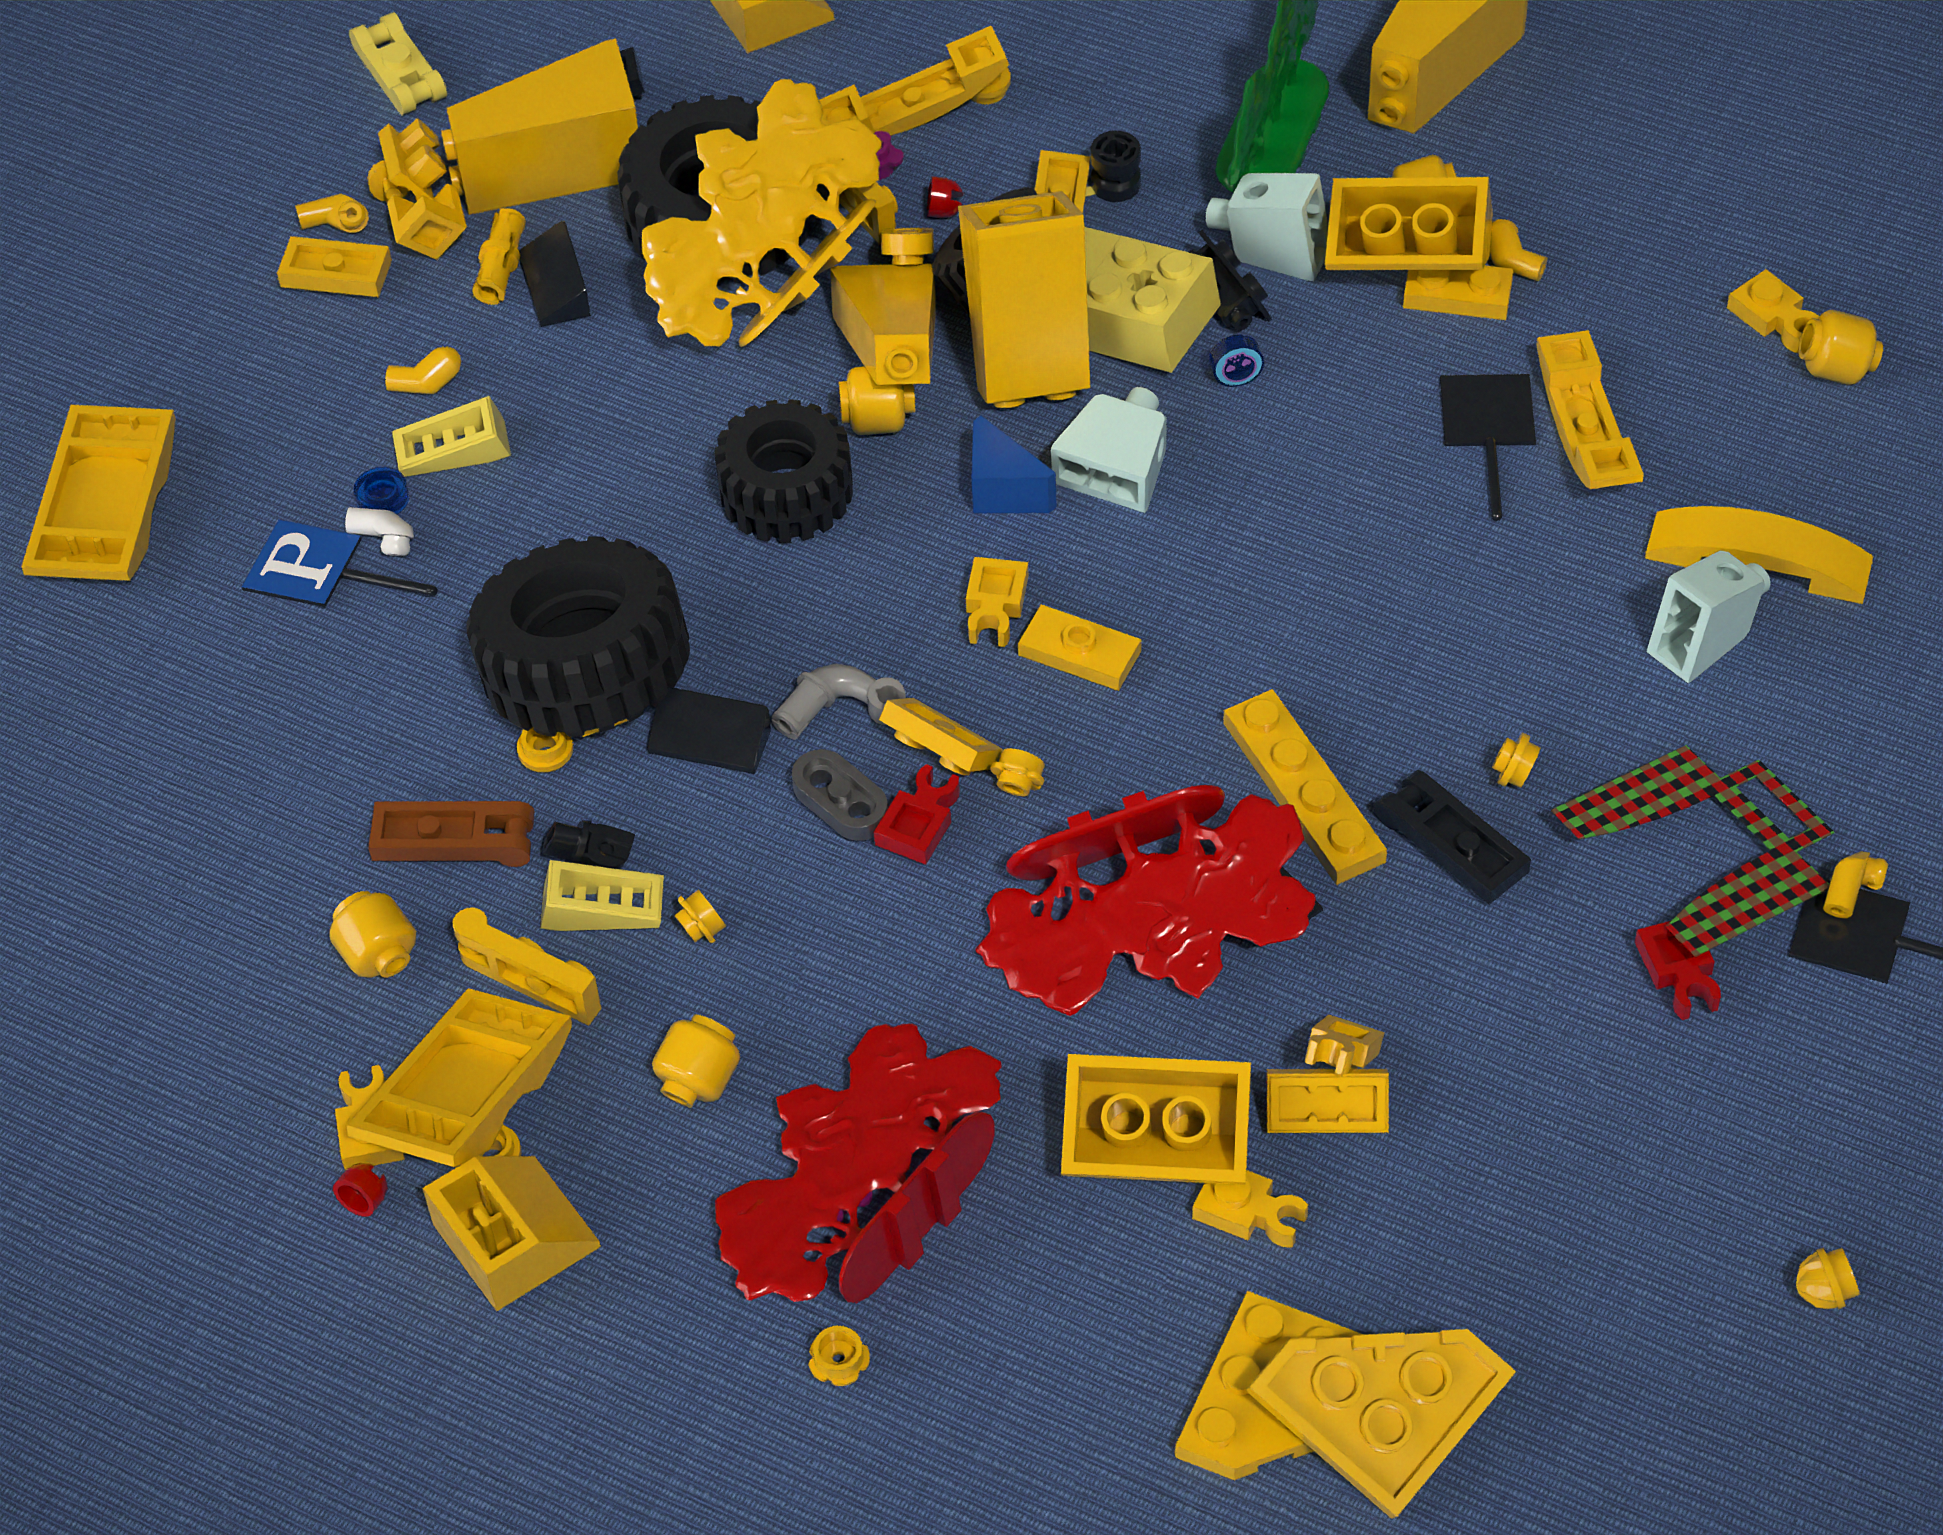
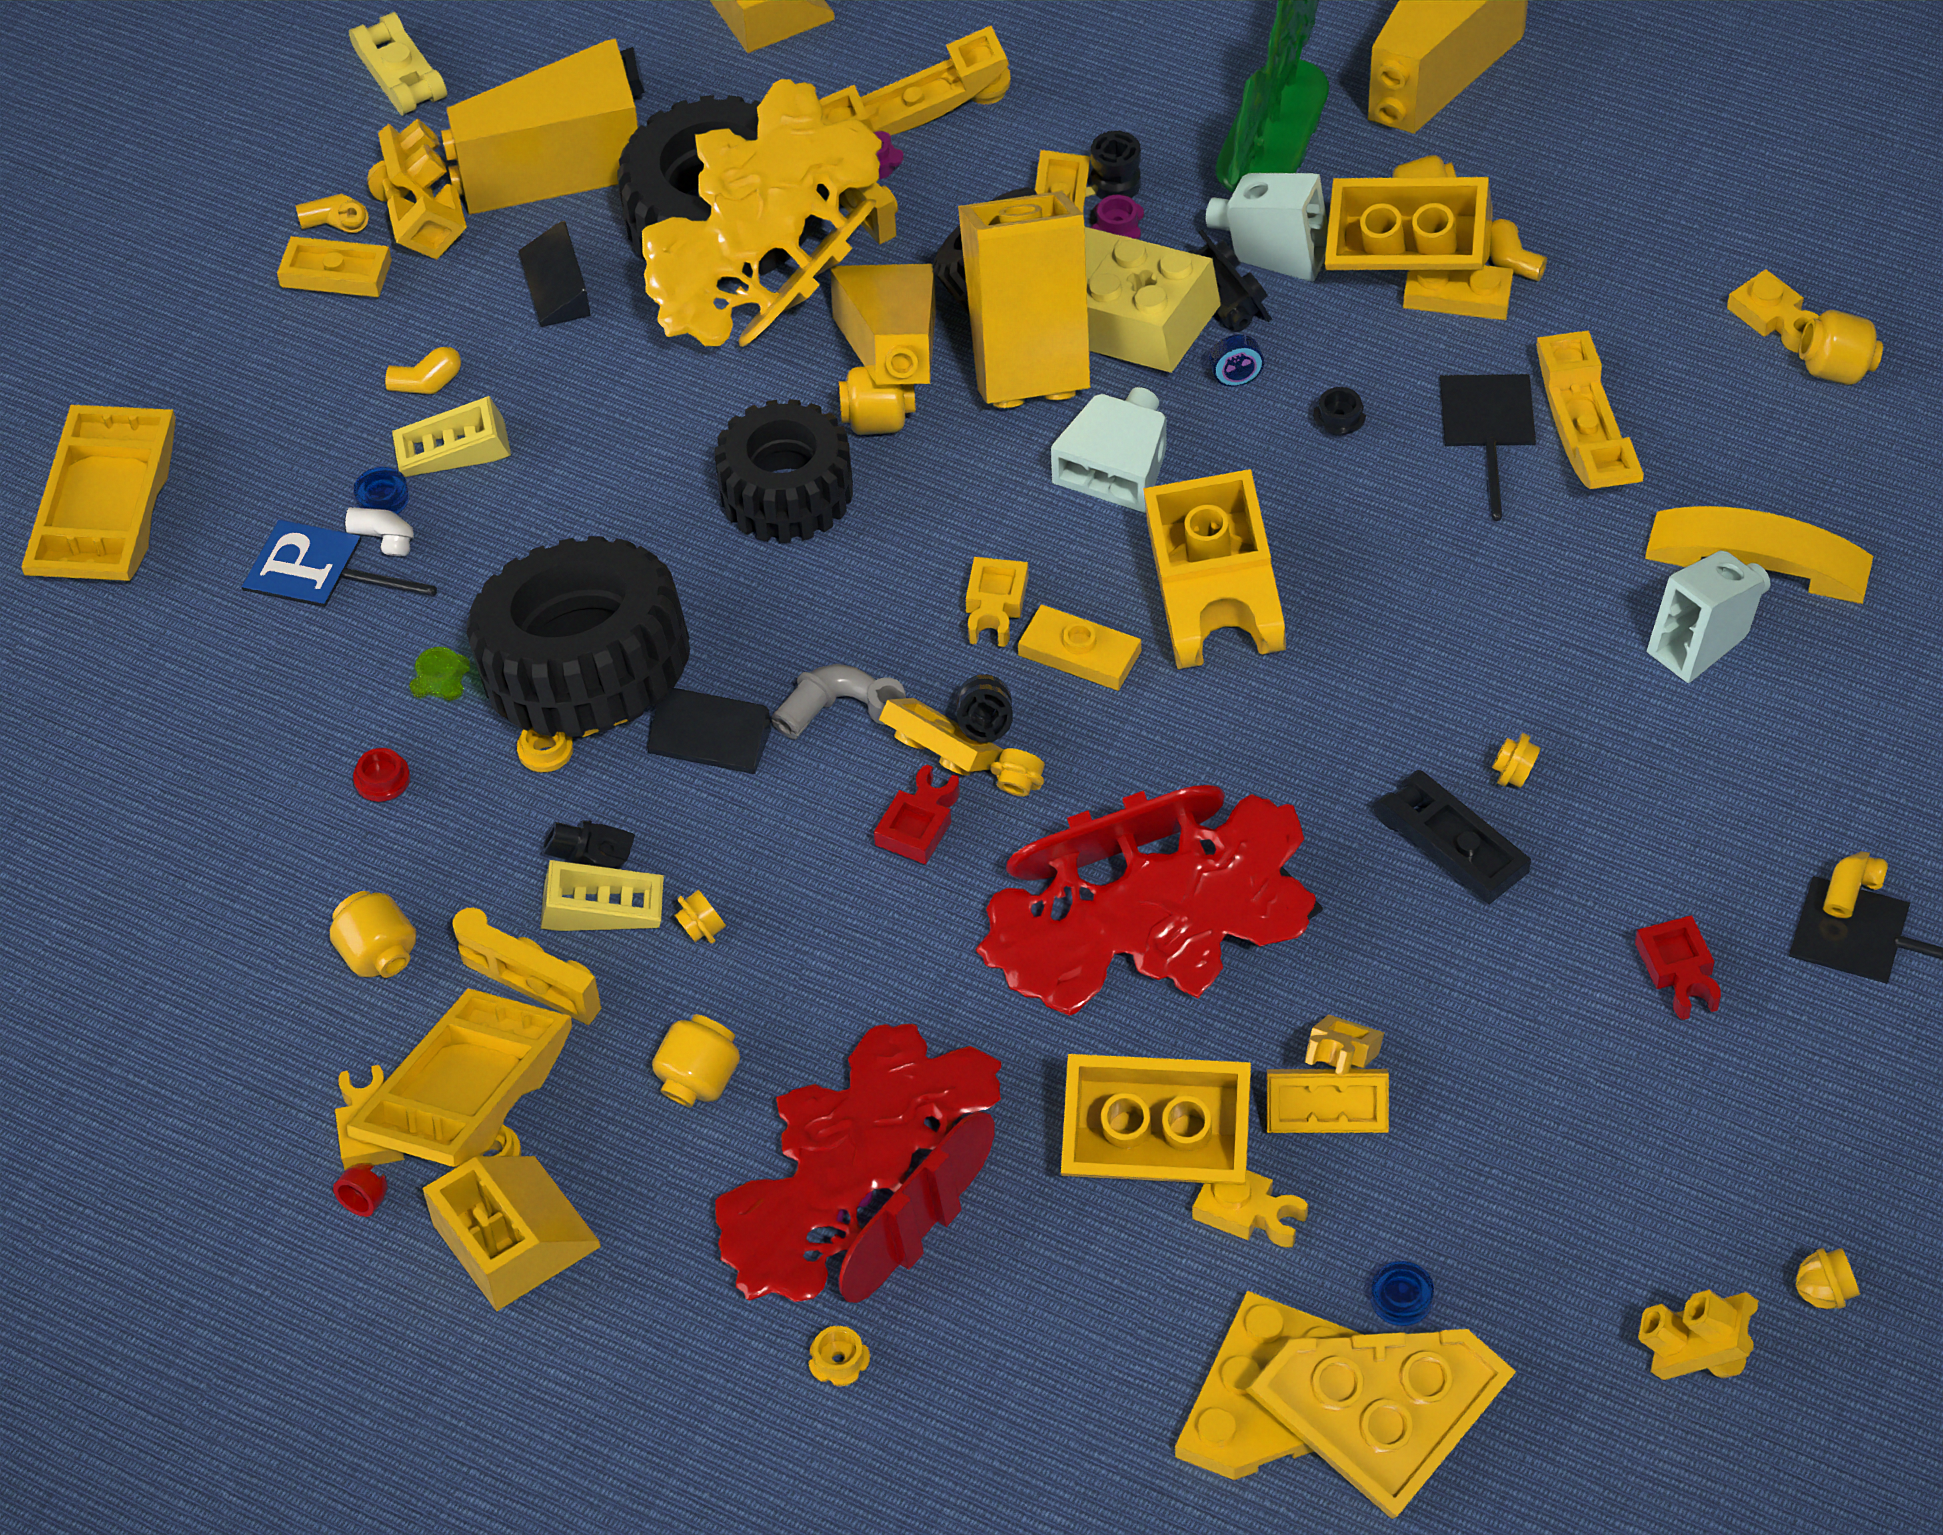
(381, 775): none -> red plate
(443, 663): none -> clear neon green plate
(451, 831): dark orange plate -> none
(499, 256): yellow pin -> none
(845, 797): flat silver plate -> none
(907, 244): yellow plate -> none
(939, 197): red hinge -> none
(982, 696): none -> black wheel
(1007, 475): blue slope -> none
(1119, 216): none -> magenta plate
(1213, 563): none -> yellow brick
(1301, 778): yellow plate -> none
(1340, 411): none -> black plate
(1402, 1293): none -> clear blue tile
(1703, 1336): none -> yellow hips
(1747, 894): piece -> none

